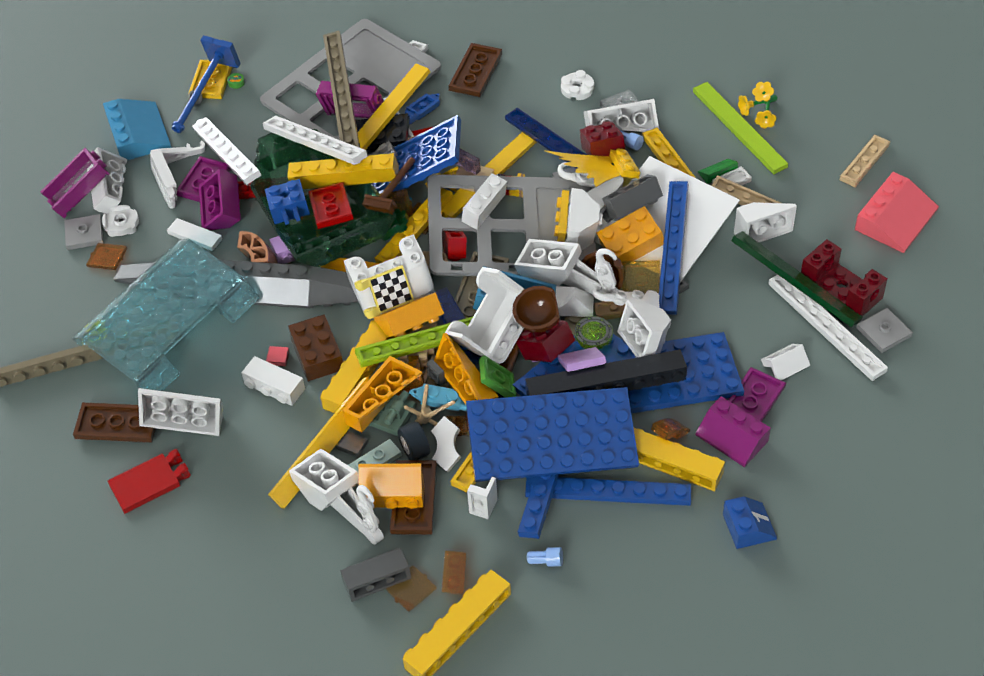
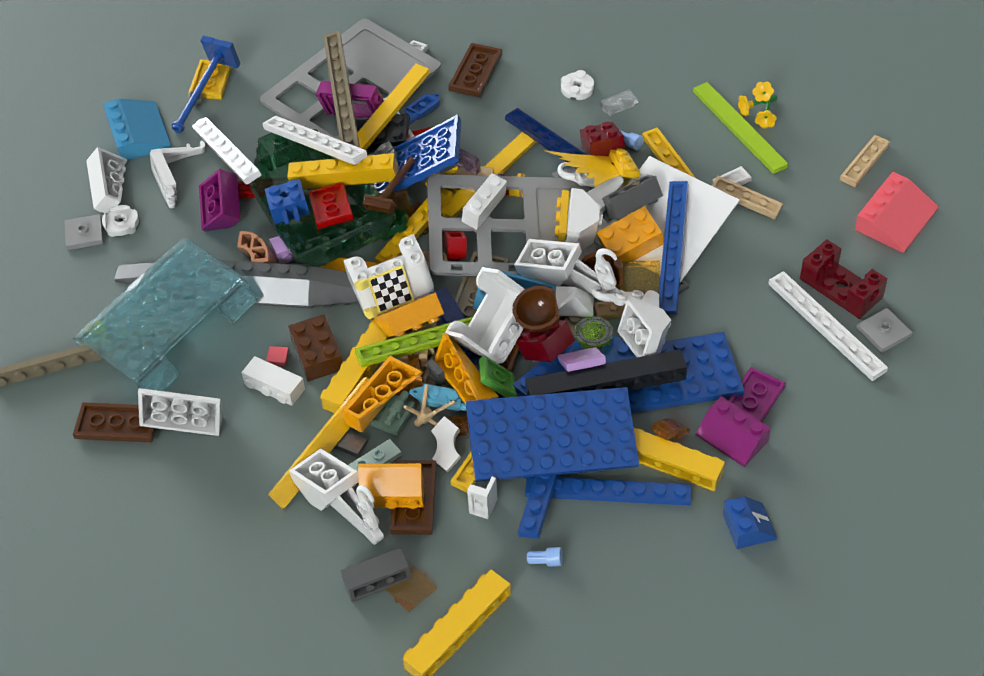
(75, 181): magenta door -> none
(106, 256): clear orange piece -> none
(148, 480): red tile -> none
(199, 173): magenta tile -> none
(199, 235): white tile -> none
(235, 80): bright green tile -> none
(414, 441): black wheel -> none
(453, 572): clear orange slope -> none
(627, 117): white wedge -> none
(717, 169): green slope -> none
(765, 220): white slope -> none
(787, 361): white panel -> none
(797, 279): dark green tile -> none

